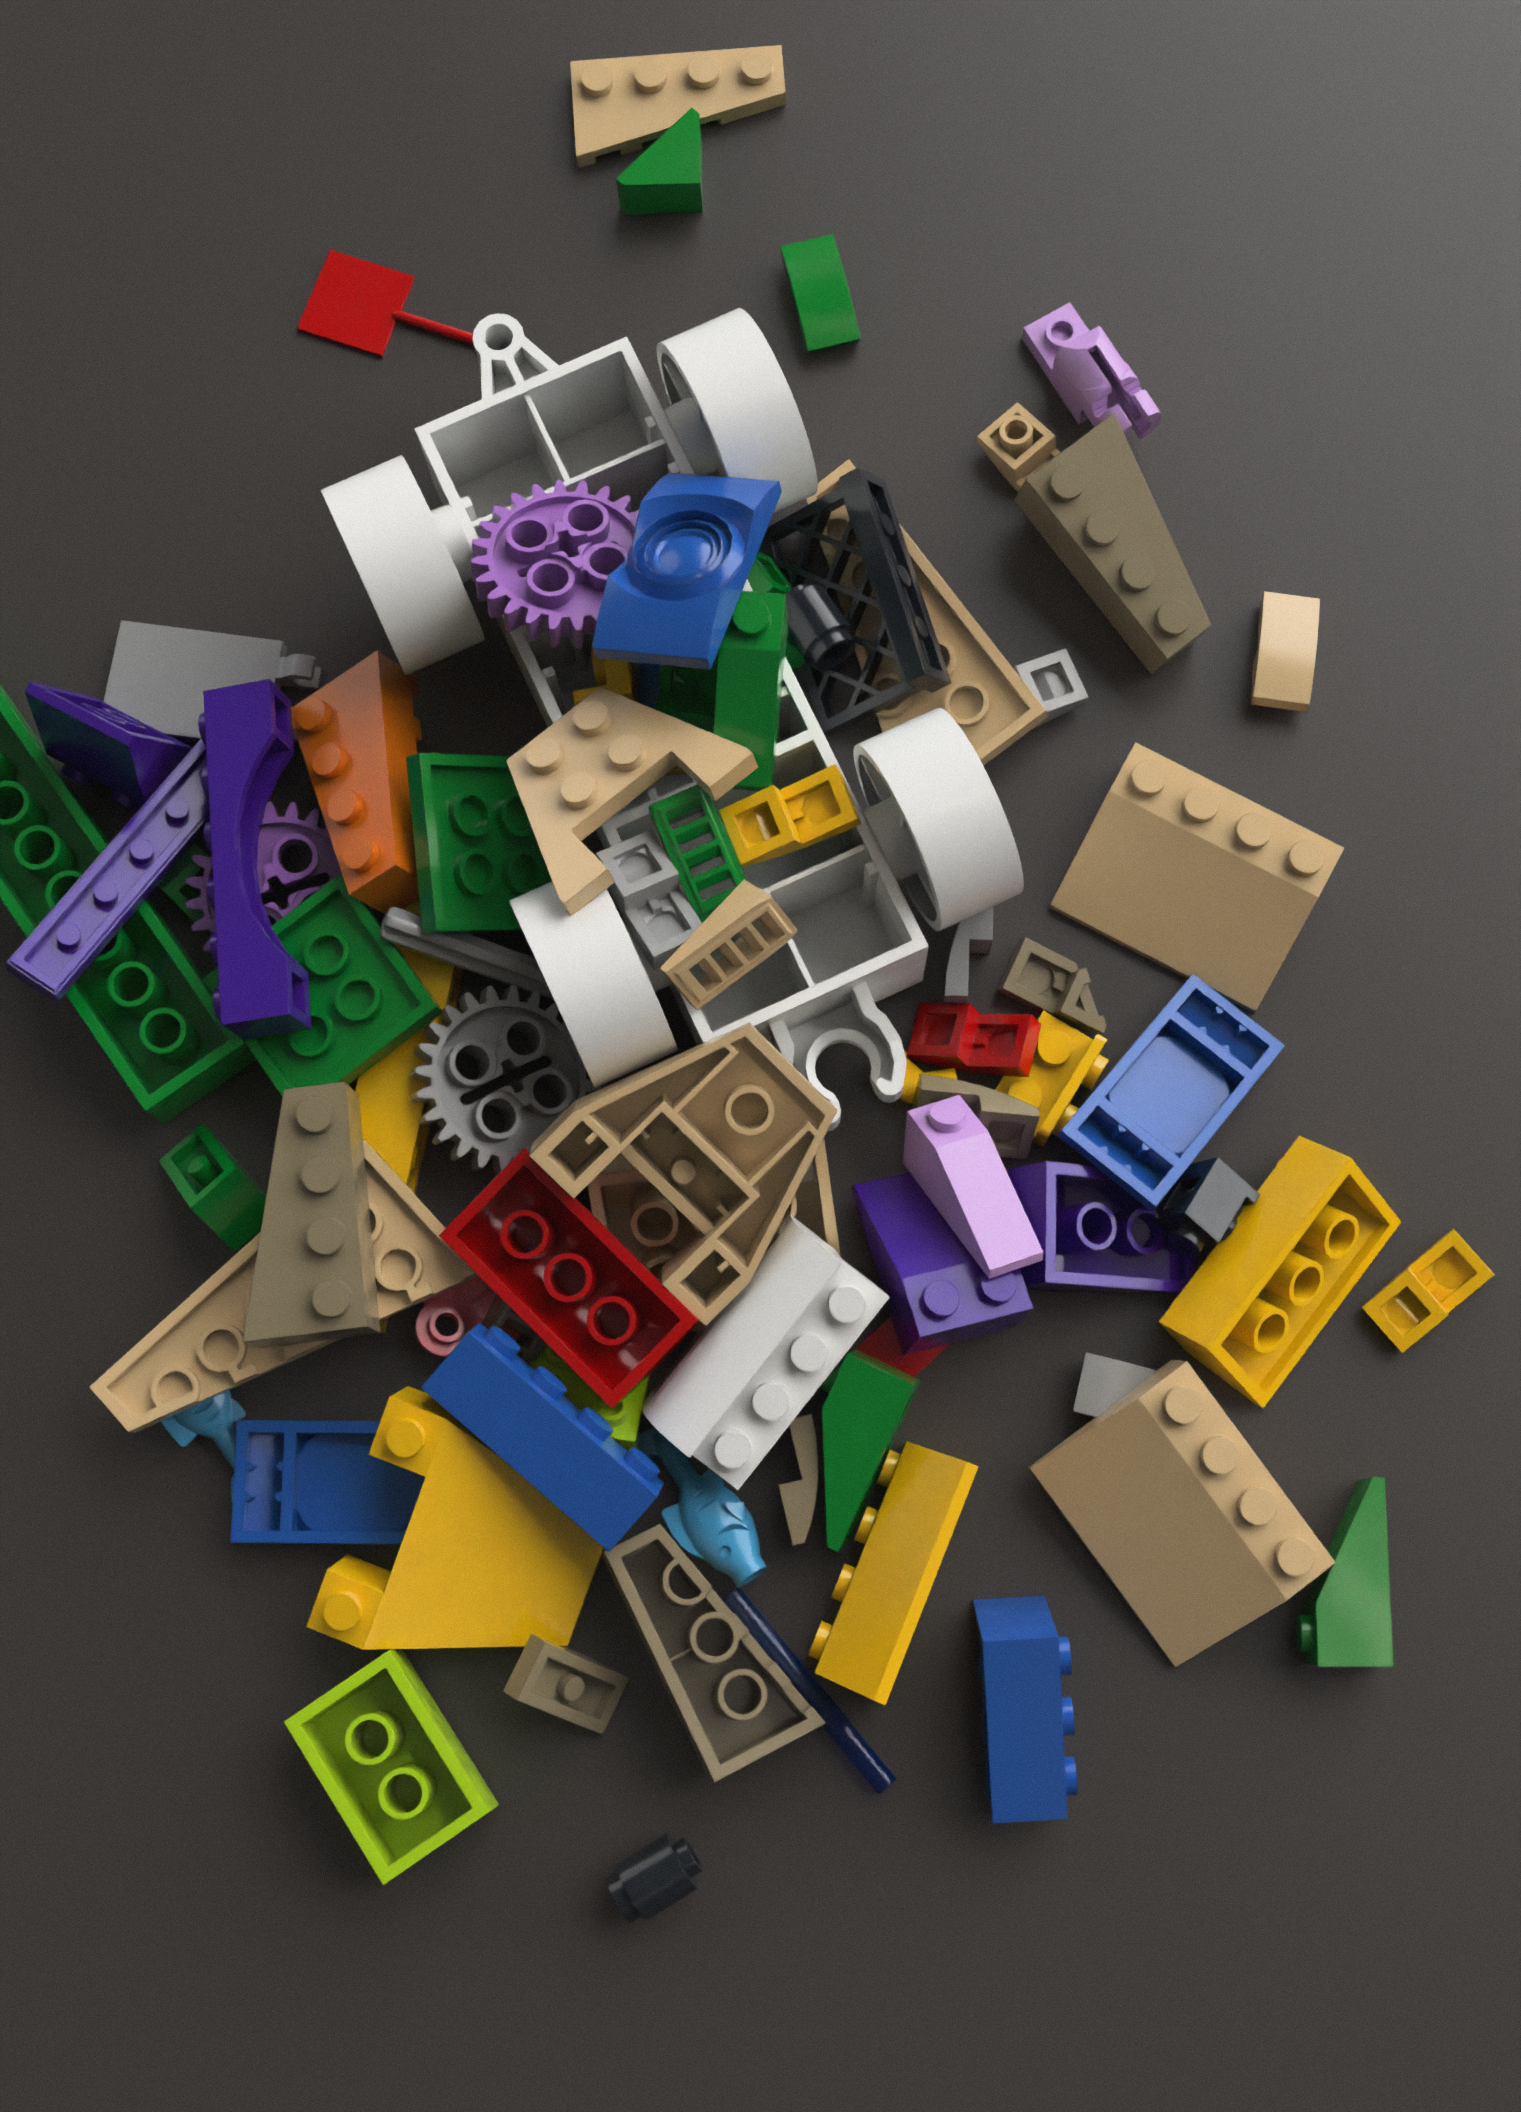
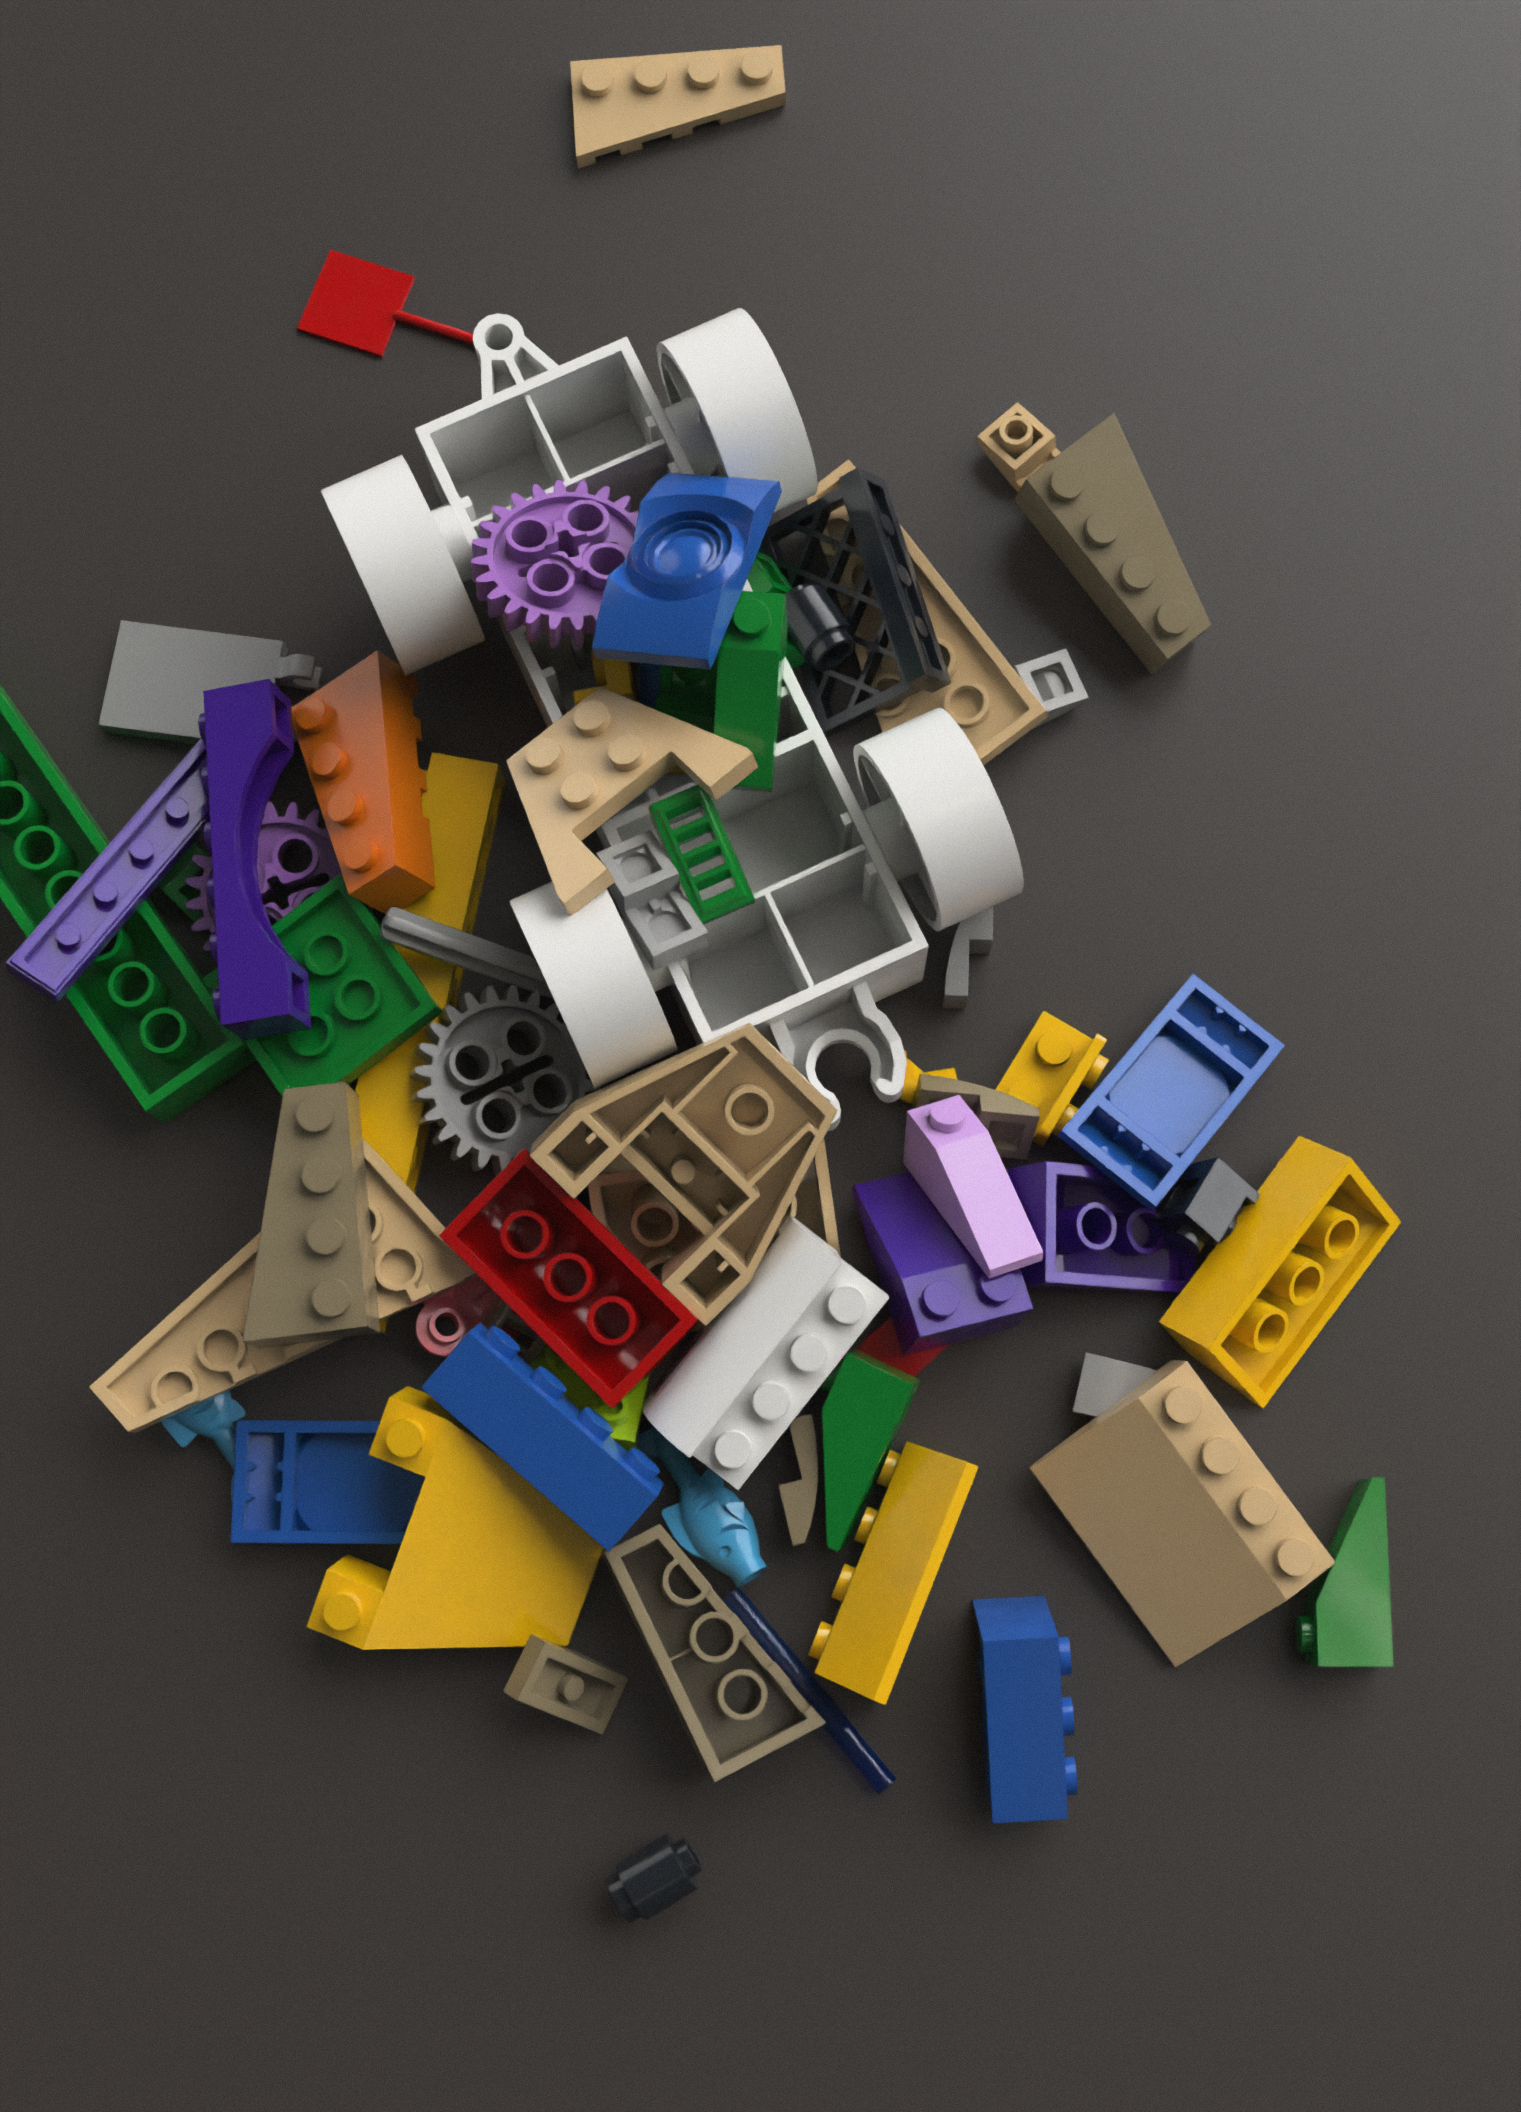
(103, 744): dark purple slope -> none
(216, 1186): green slope -> none
(391, 1764): lime brick -> none
(470, 843): green plate -> none
(667, 173): green slope -> none
(754, 946): tan slope -> none
(790, 818): yellow slope -> none
(820, 293): green slope -> none
(972, 1041): red slope -> none
(1051, 984): dark tan slope -> none
(1089, 372): lavender plate -> none
(1196, 877): tan slope -> none
(1285, 651): tan slope -> none
(1427, 1290): yellow slope -> none

